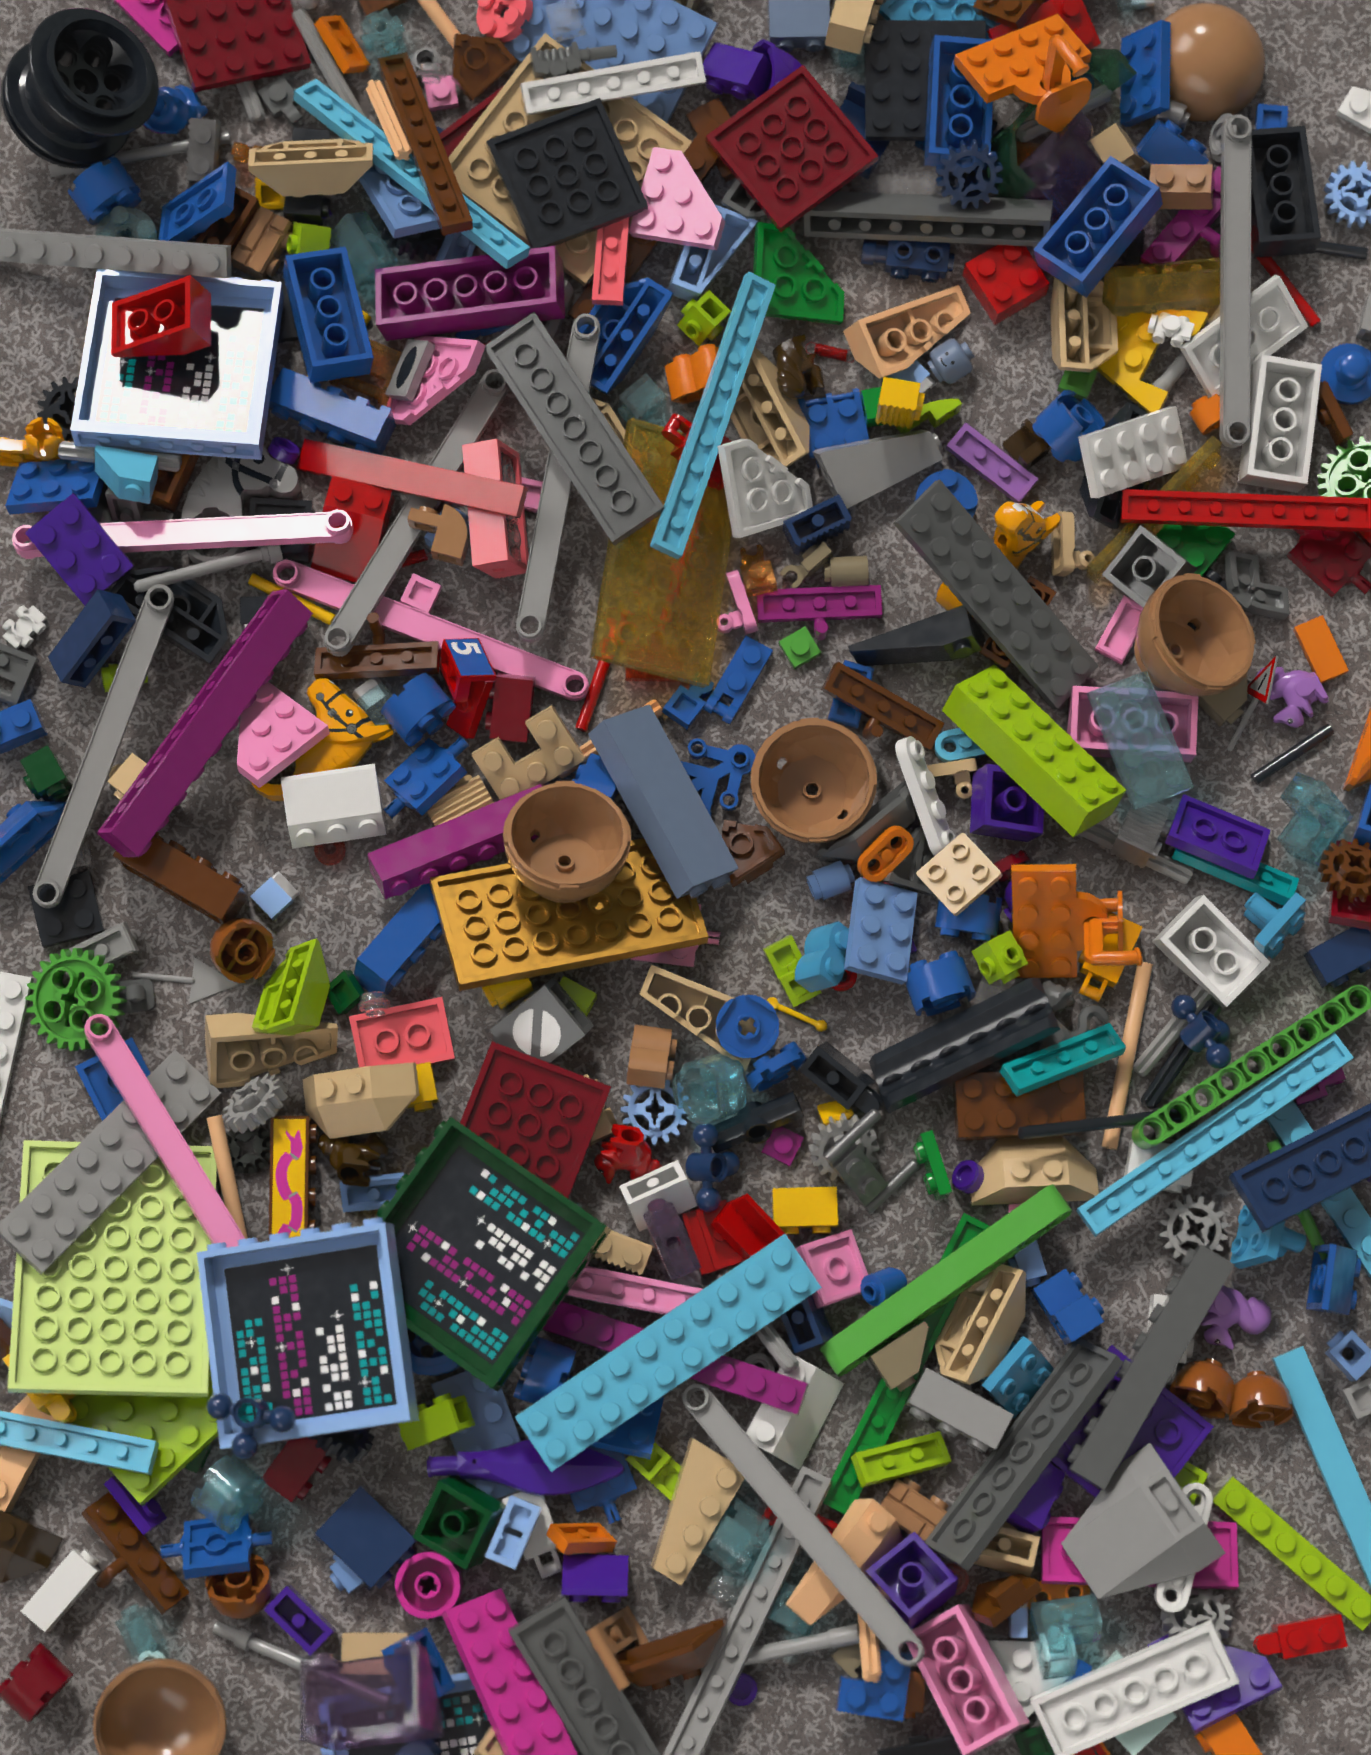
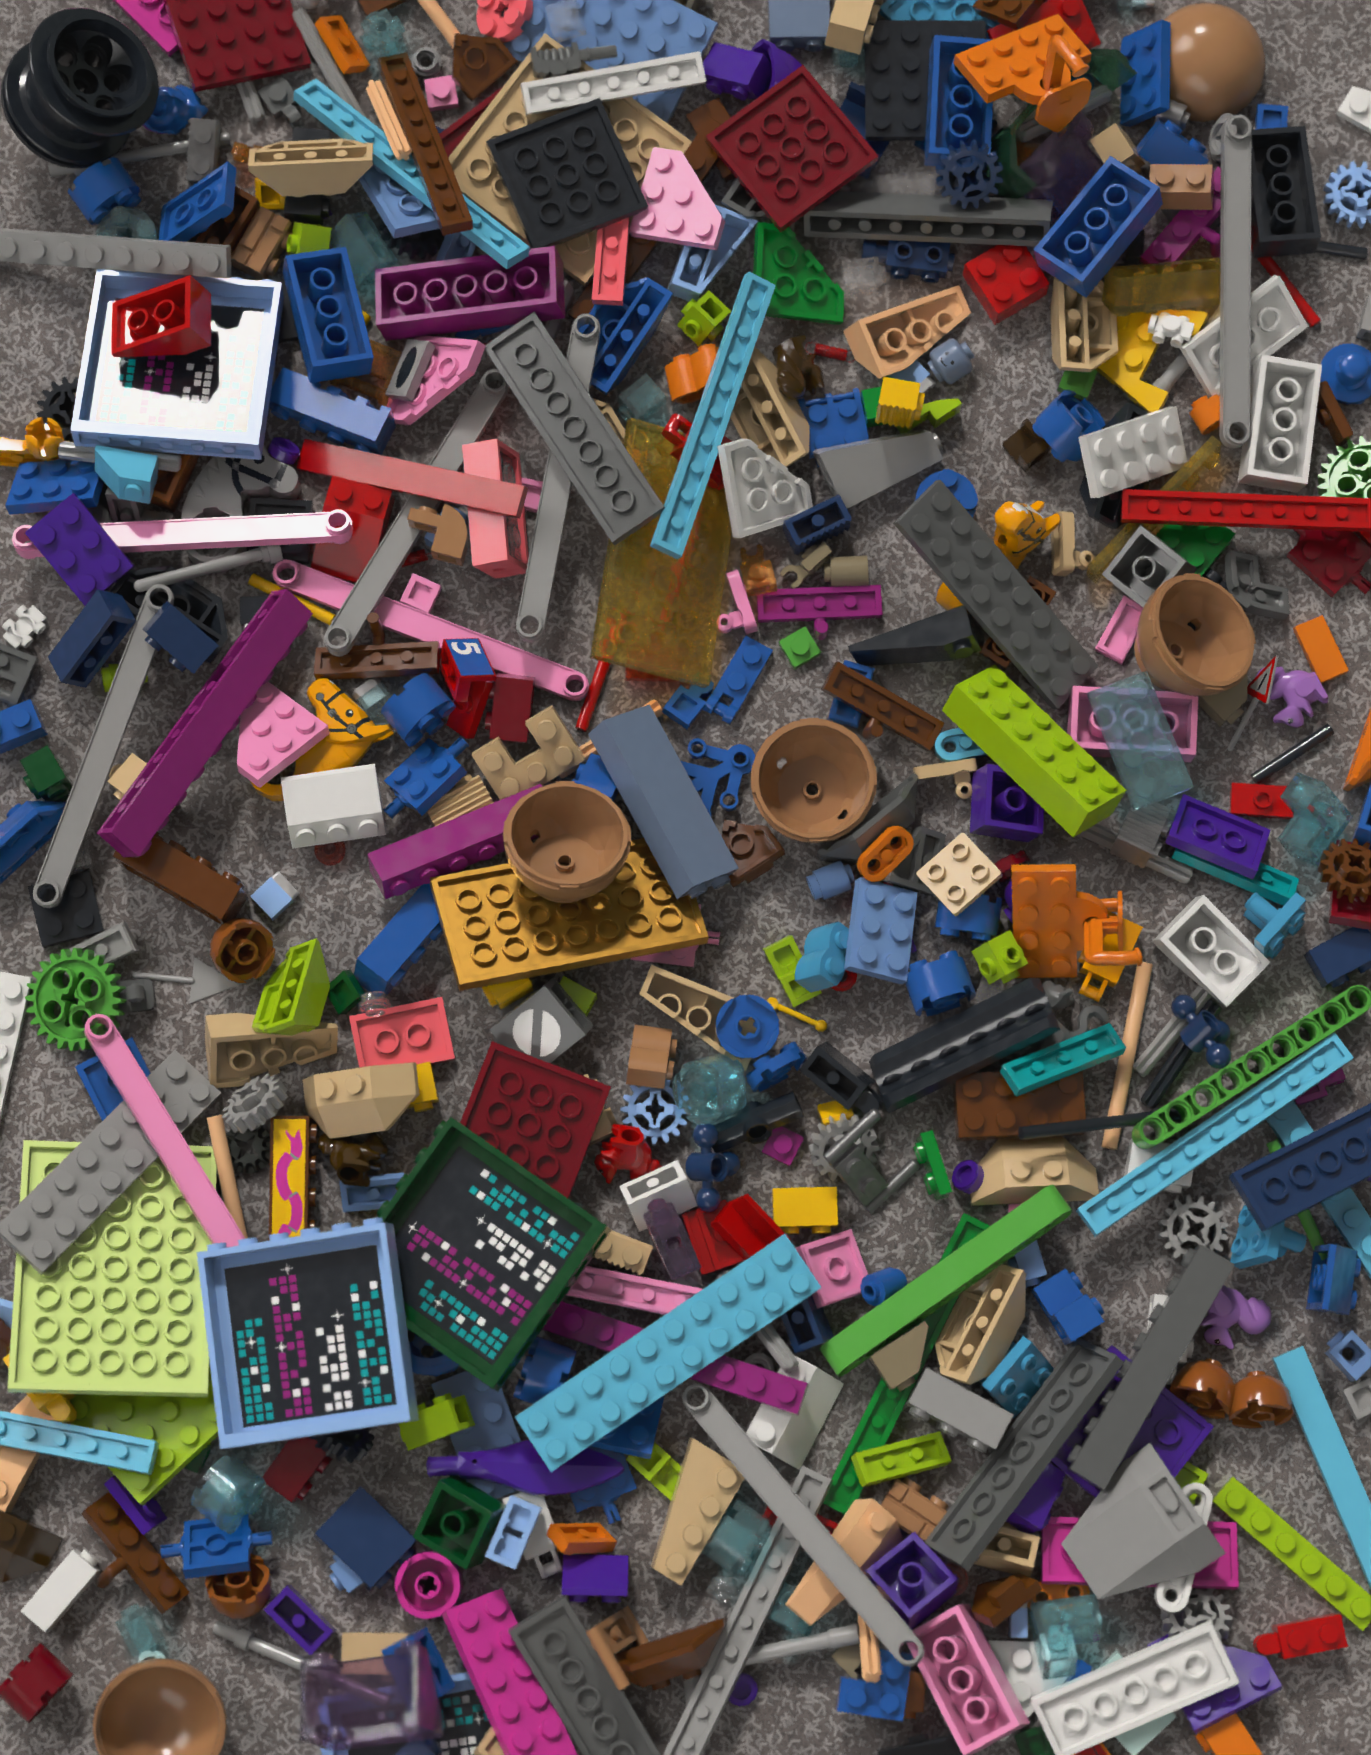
(179, 637): none -> dark blue brick
(245, 1444): dark blue piece -> none
(431, 72): clear plate -> none
(862, 277): none -> clear brick
(923, 793): white plate -> none
(991, 463): medium lavender plate -> none
(1258, 801): none -> red plate

